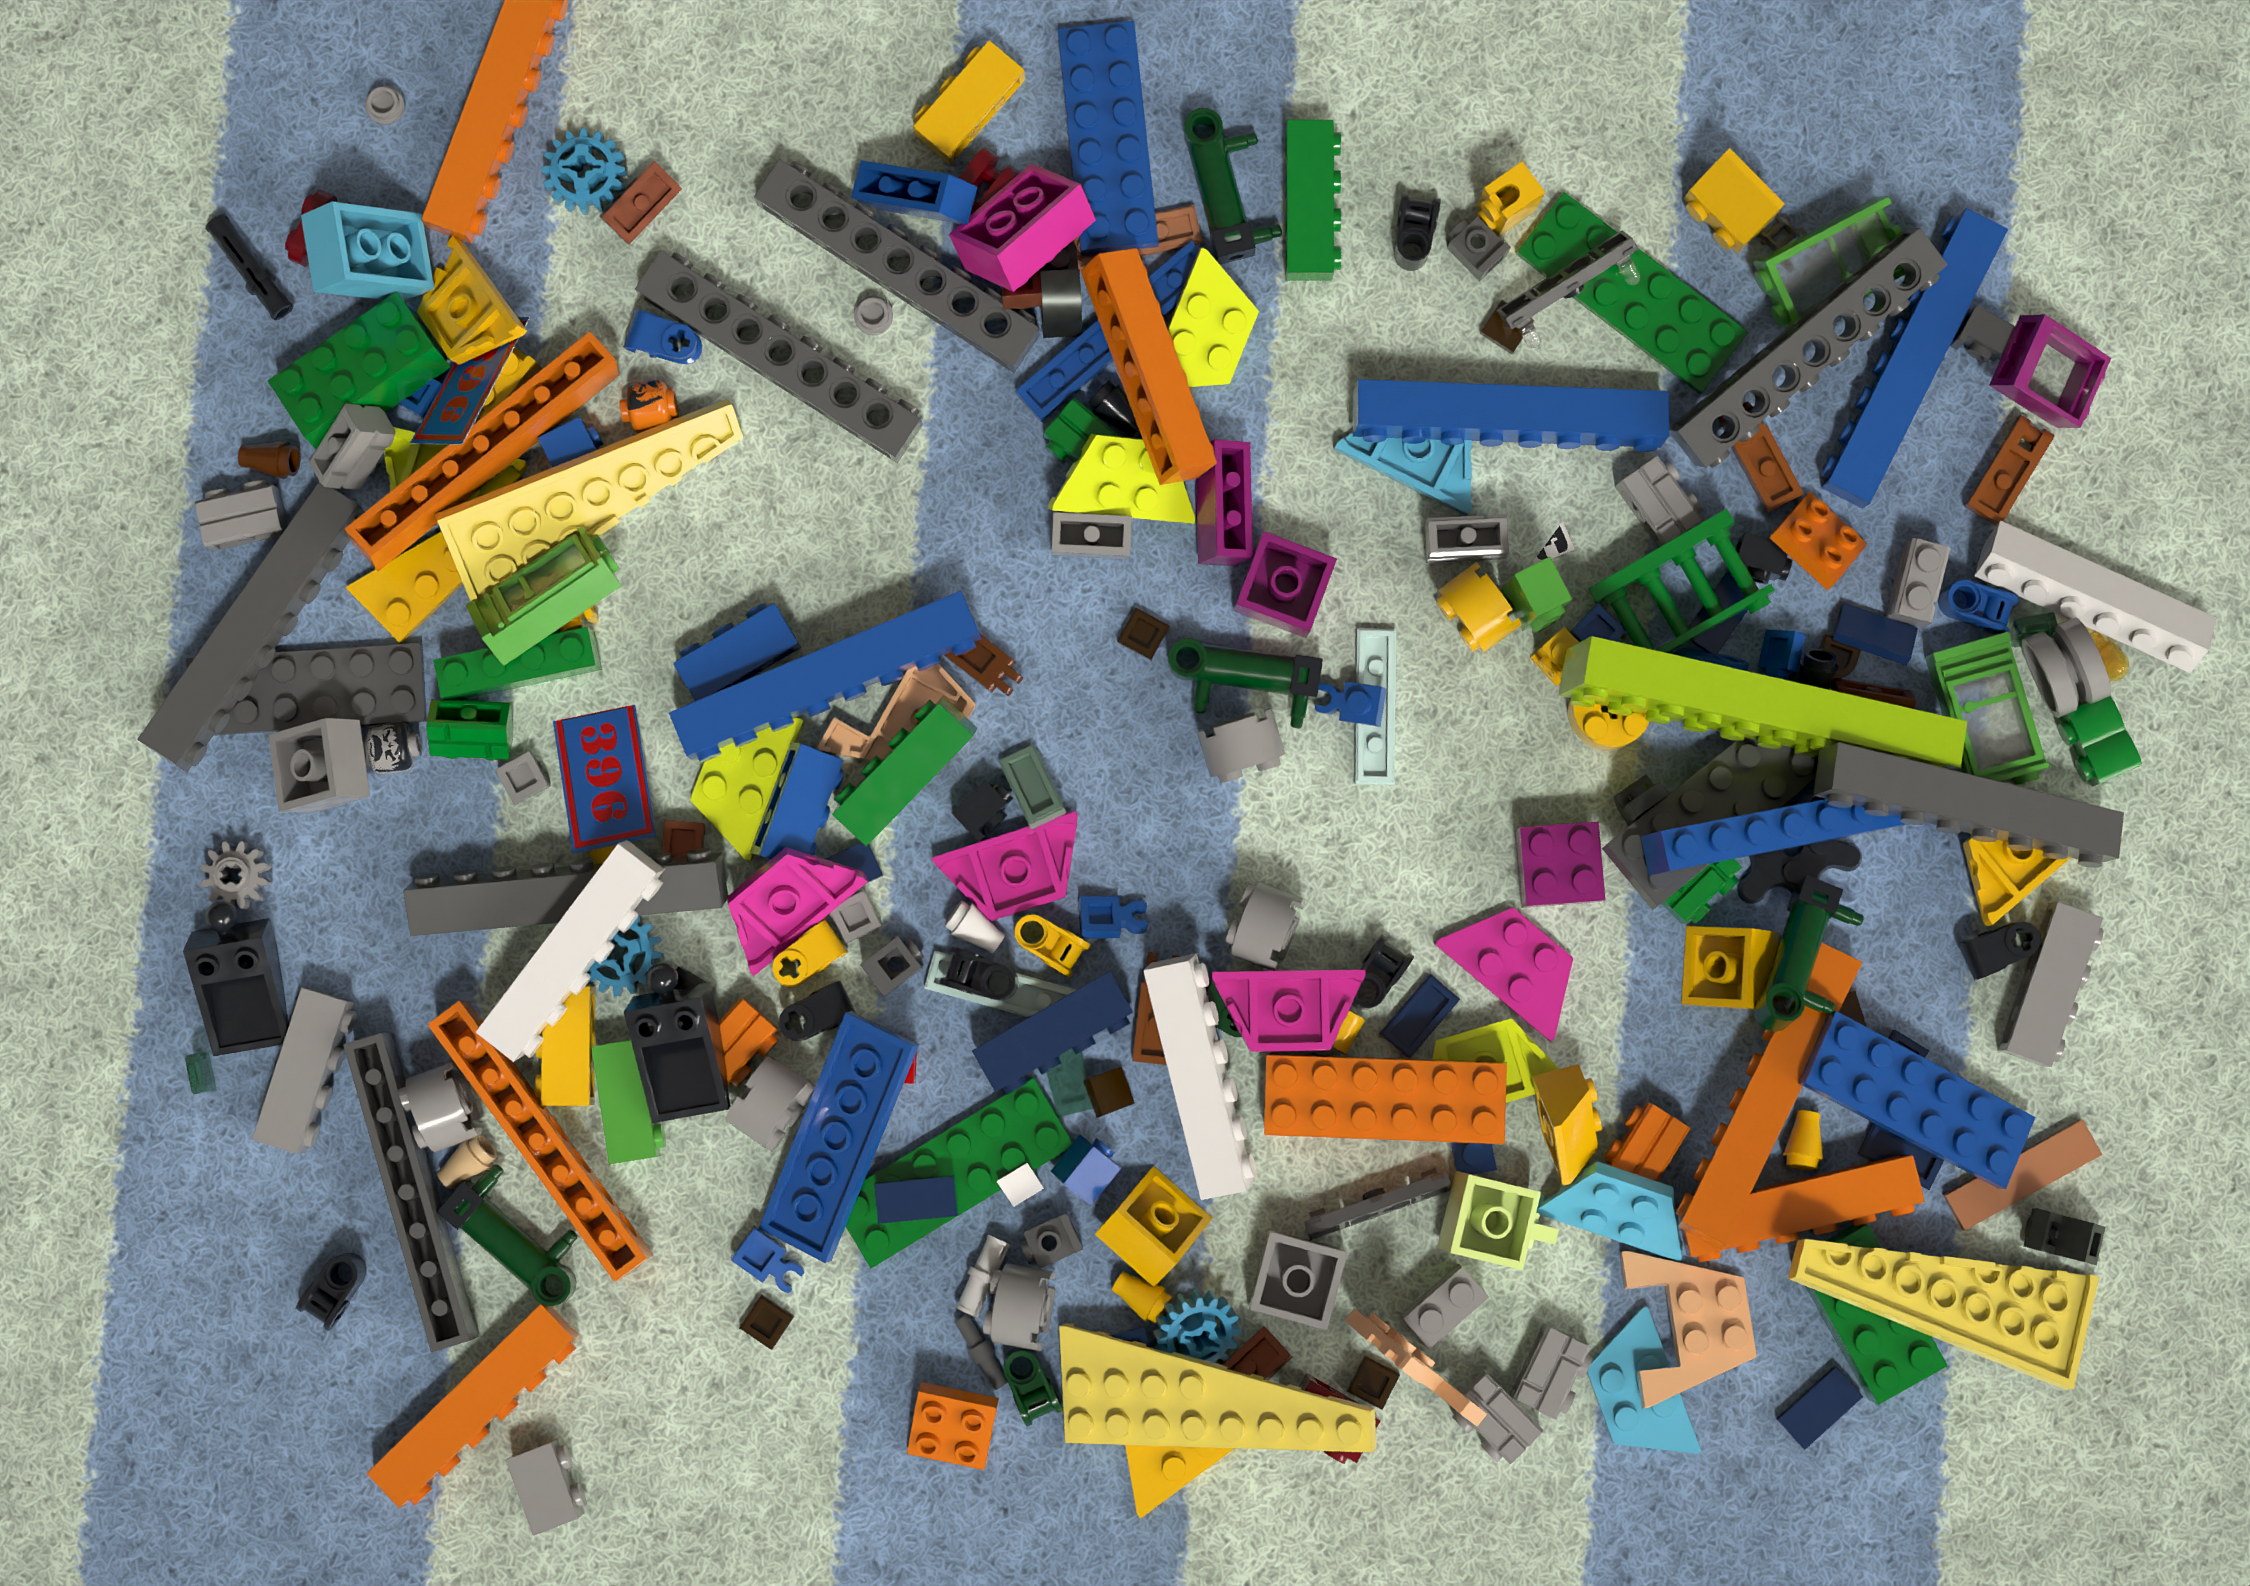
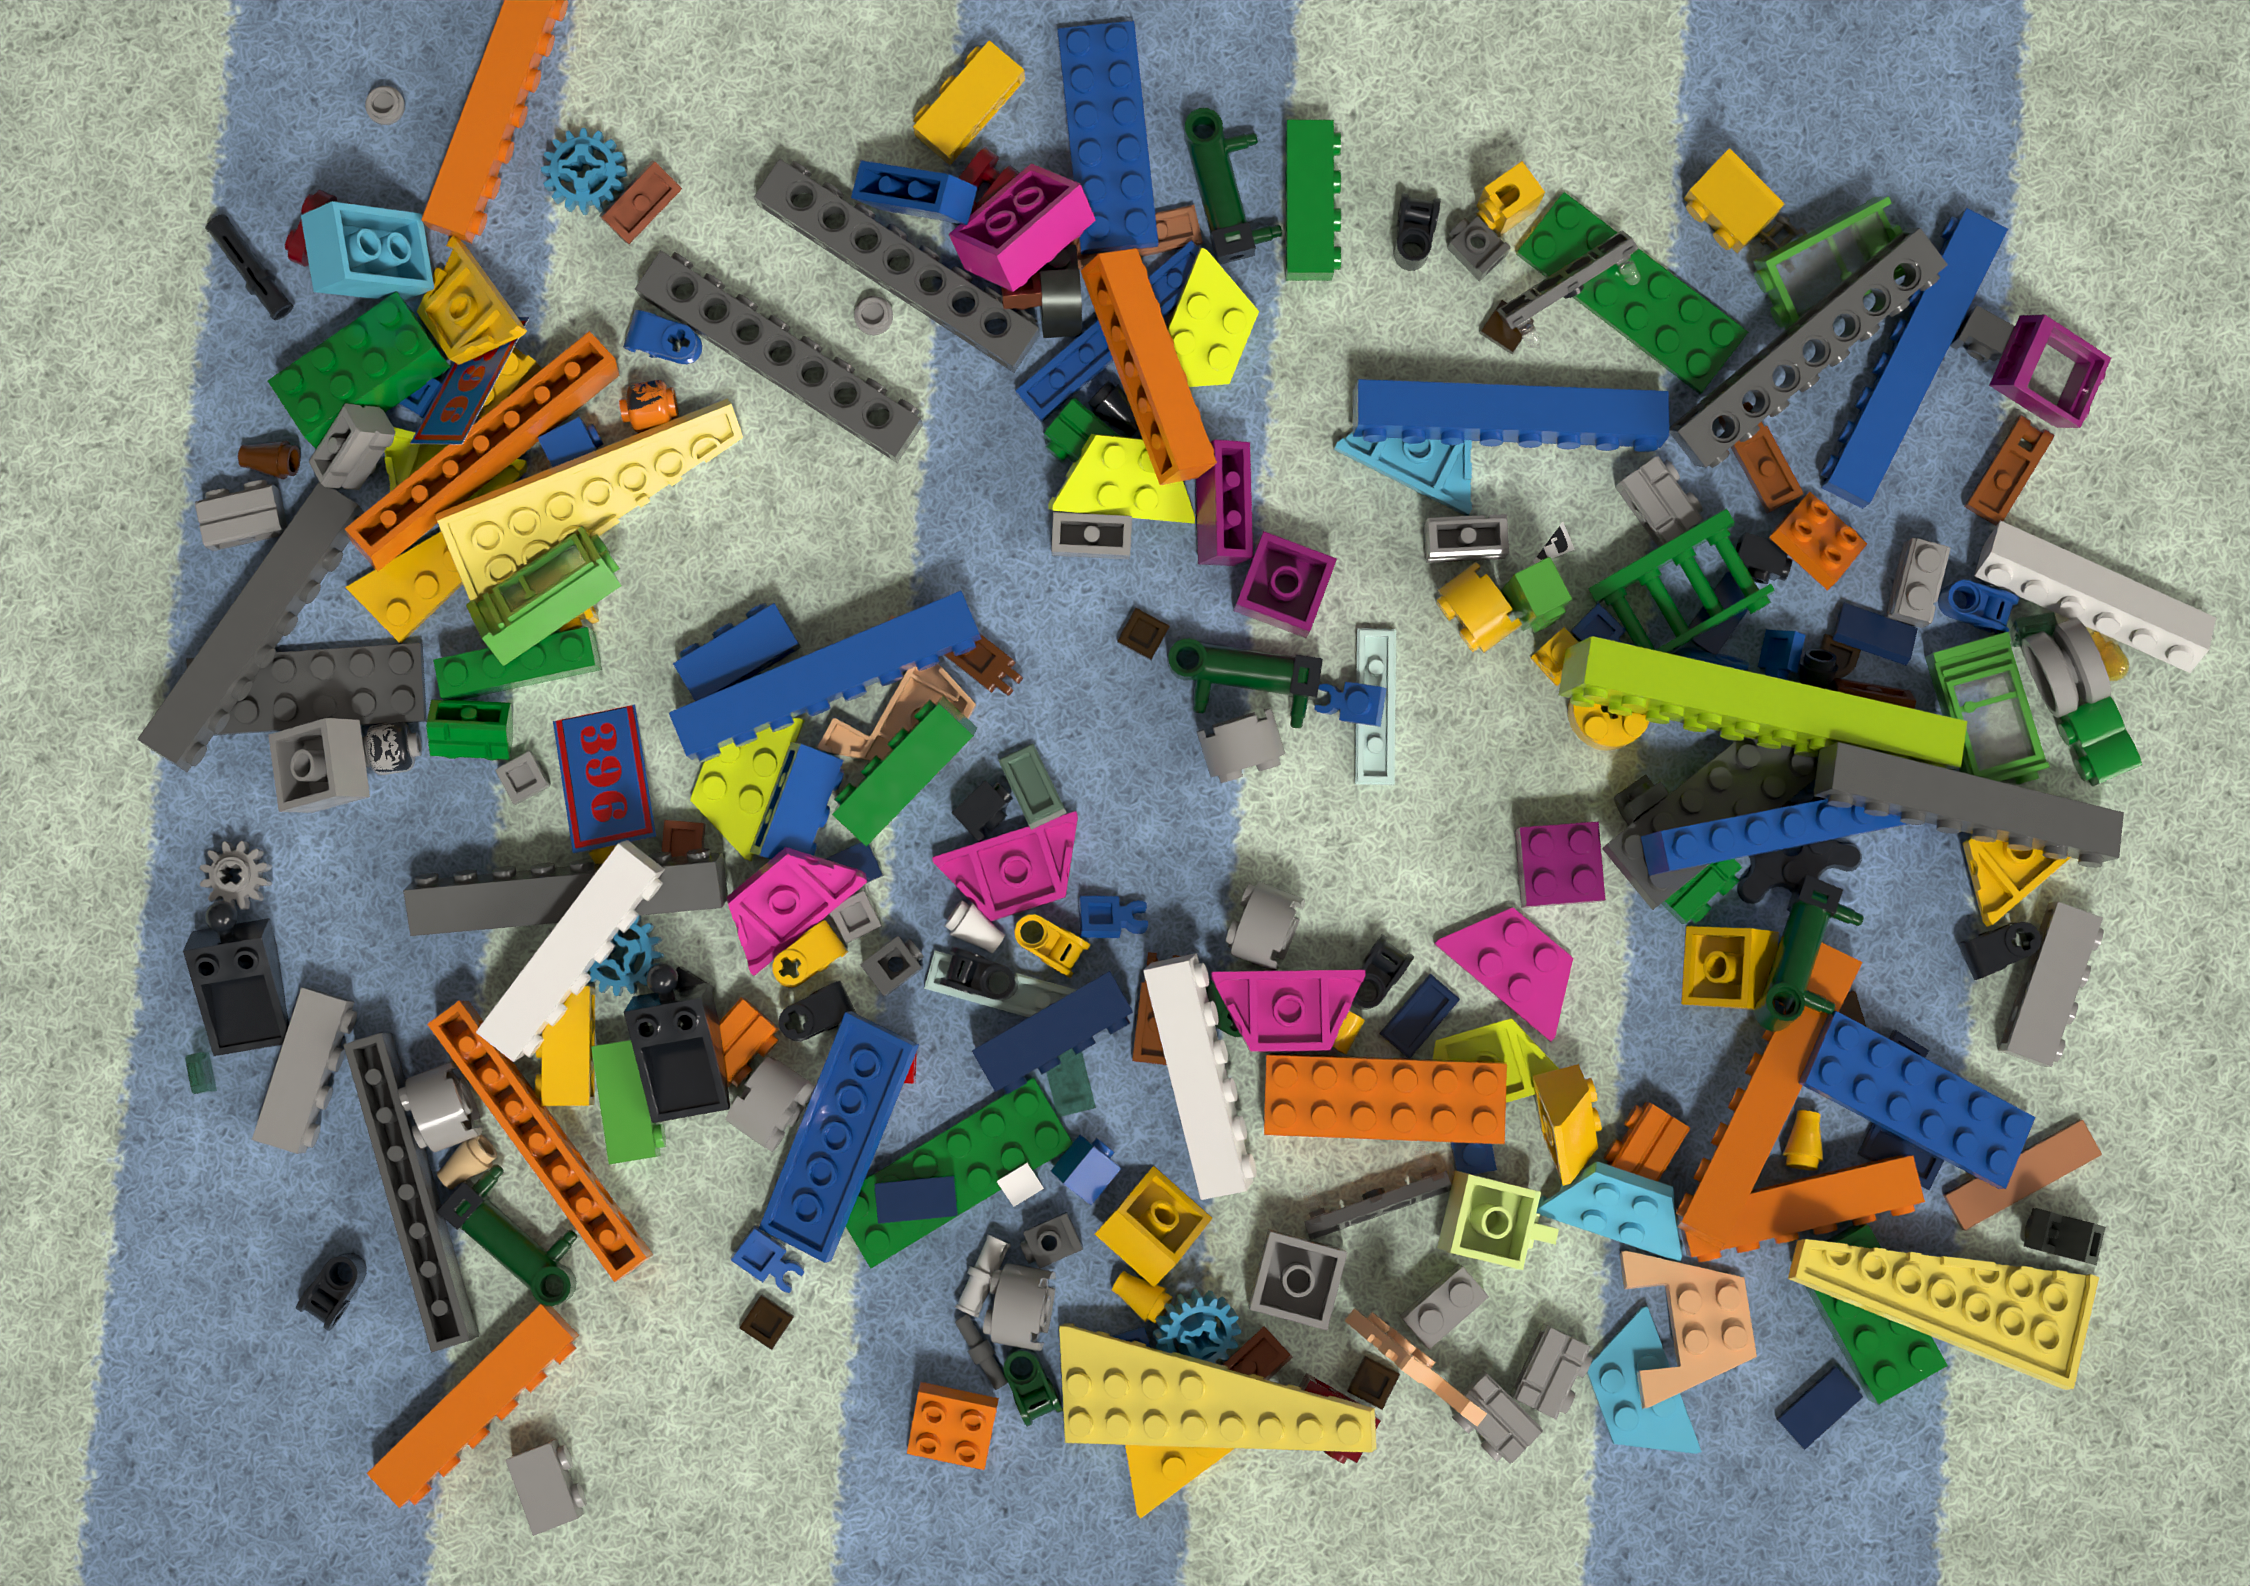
(1108, 1092): dark brown tile -> none

